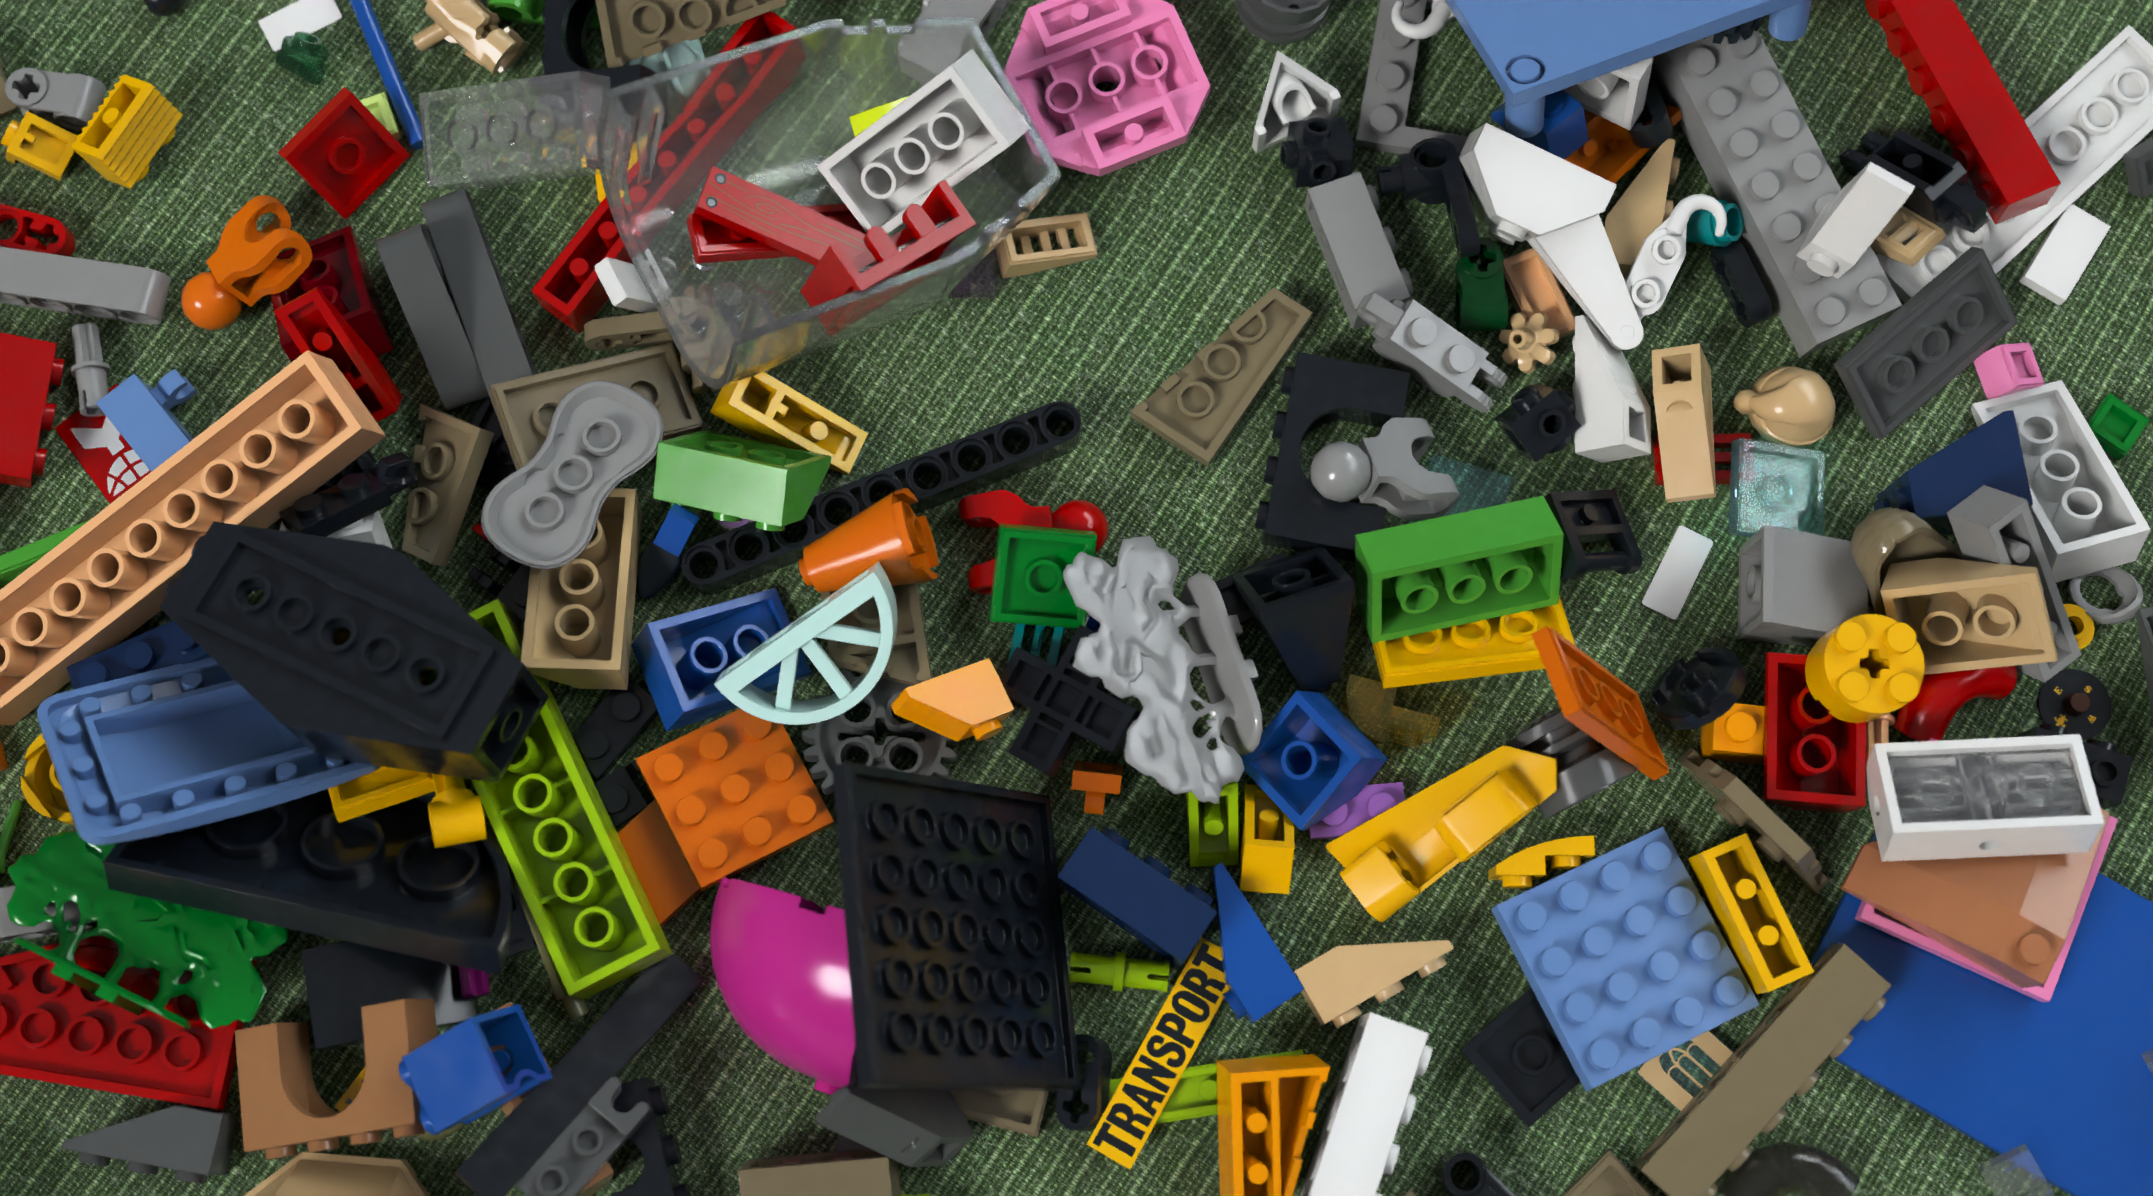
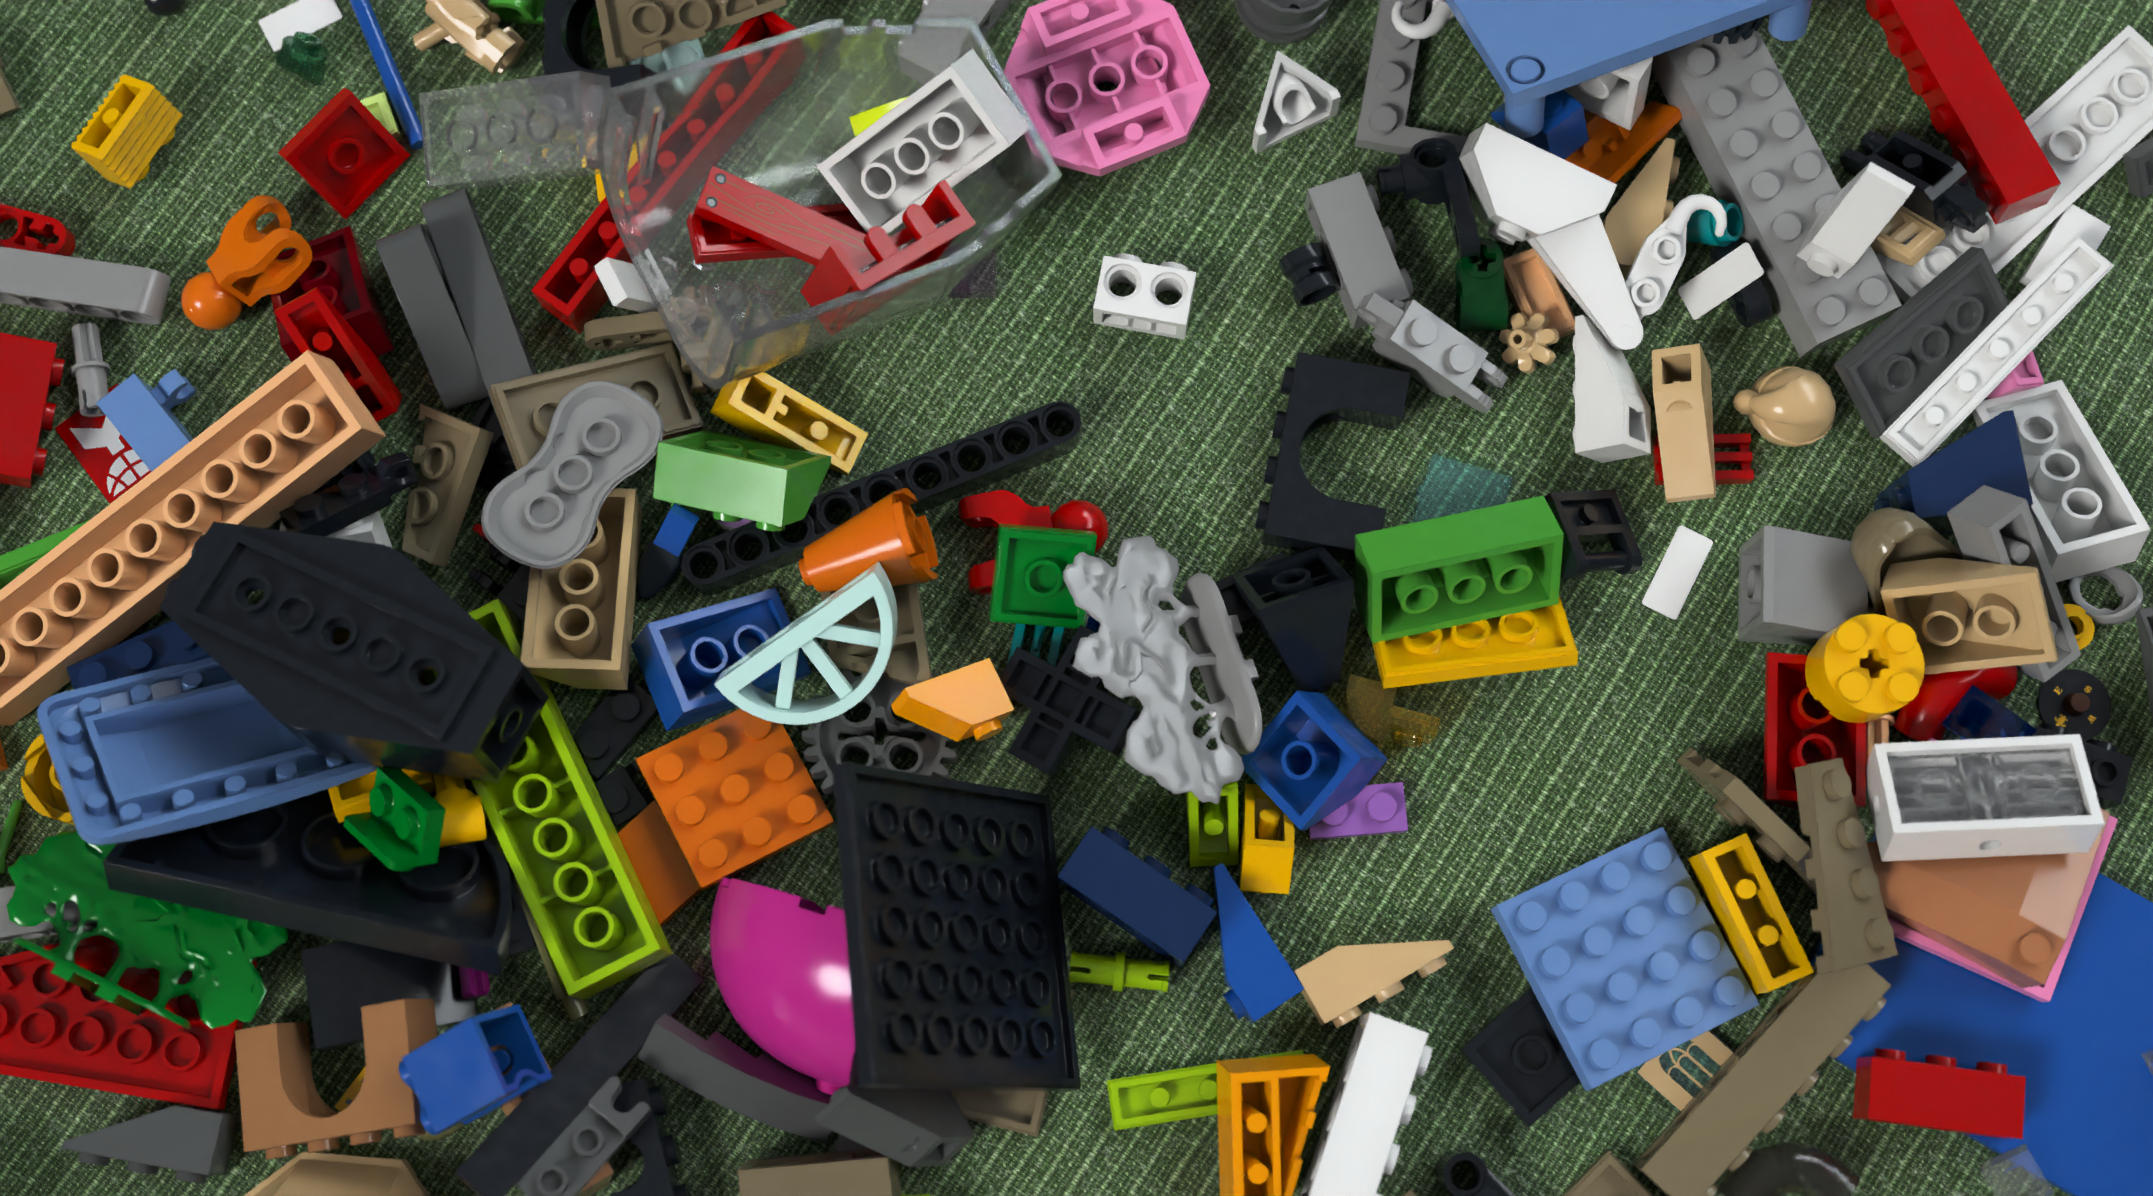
(39, 145): yellow bracket -> none
(56, 97): light grey piece -> none
(402, 822): none -> green bracket
(736, 1079): none -> dark grey slope
(1029, 262): tan slope -> none
(1094, 1086): black beam -> none
(1097, 781): orange tile -> none
(1141, 309): none -> white brick
(1162, 1057): sticker -> none
(1216, 389): dark tan wing -> none
(1309, 274): none -> black wheel
(1317, 151): black brick -> none
(1386, 472): light grey piece -> none
(1440, 826): yellow panel -> none
(1530, 864): yellow slope -> none
(1539, 421): black brick -> none
(1581, 764): dark grey wheel -> none
(1600, 703): orange tile -> none
(1656, 110): black beam -> none
(1699, 689): black tile -> none
(1721, 281): none -> white sticker
(1735, 735): light orange slope -> none
(1775, 488): clear light blue tile -> none
(1847, 887): none -> dark tan wing
(1939, 1094): none -> red brick
(1984, 717): none -> clear blue brick
(1996, 351): none -> white tile
(2116, 425): green tile -> none

